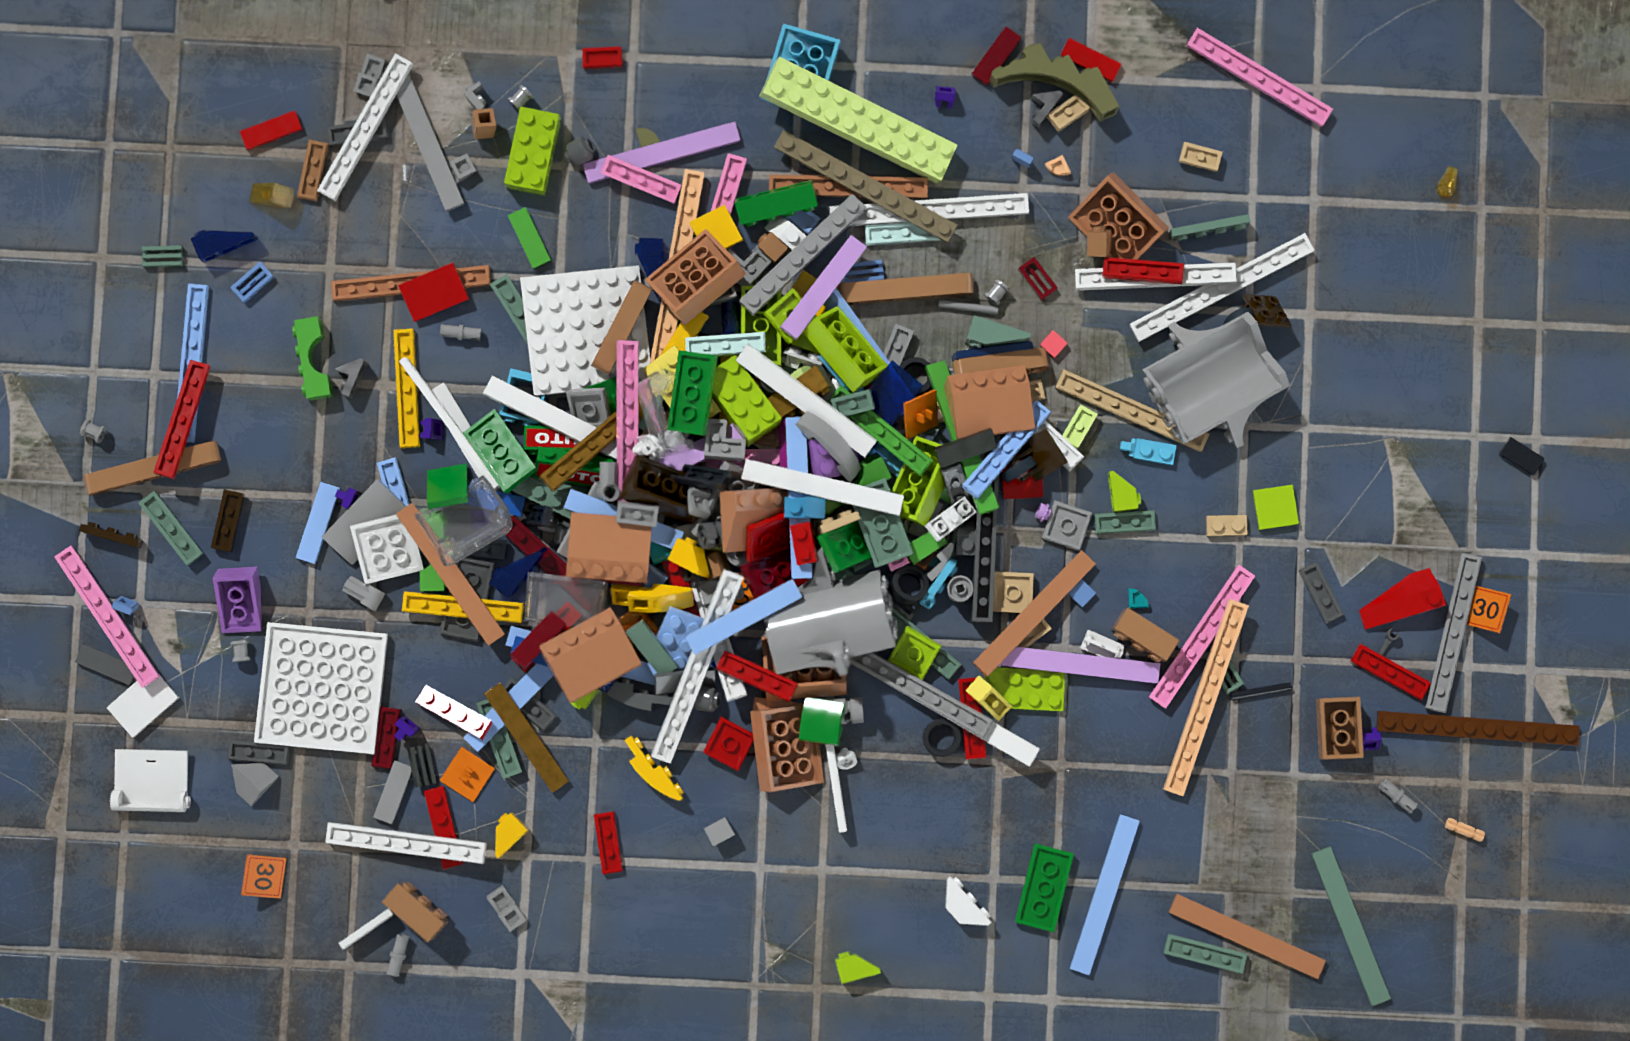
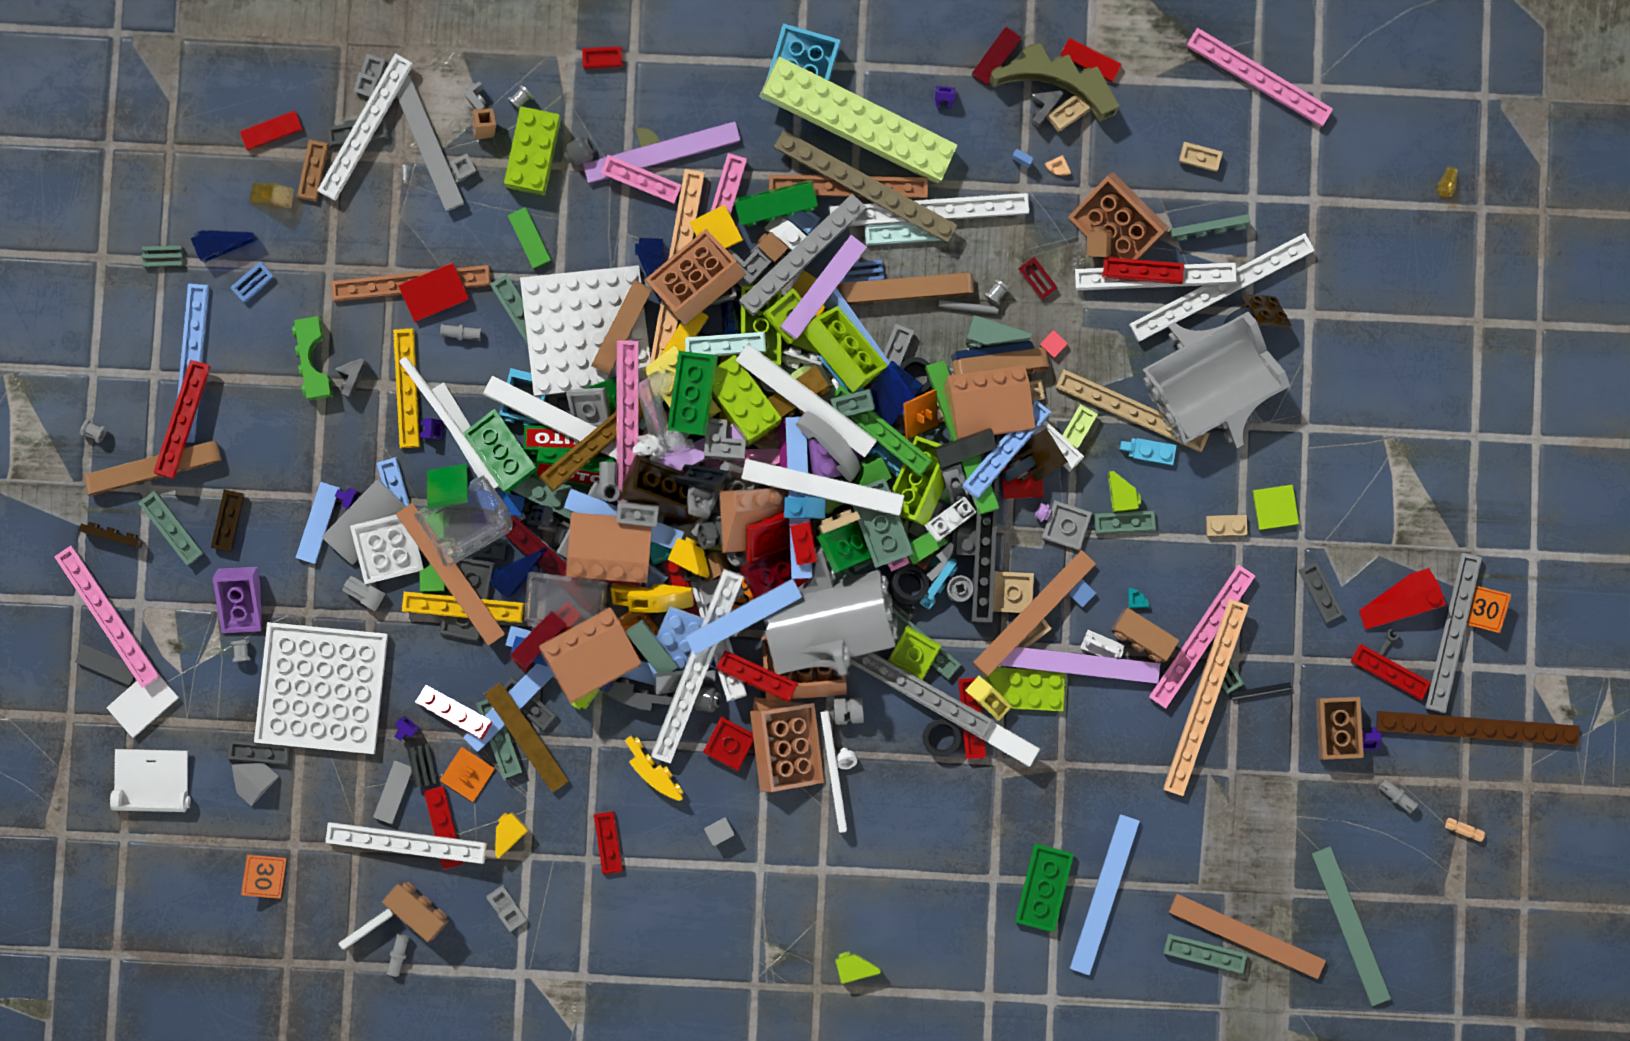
(125, 605): medium blue tile -> none
(385, 737): dark red tile -> none
(821, 721): green slope -> none
(963, 905): white slope -> none
(1521, 456): black tile -> none

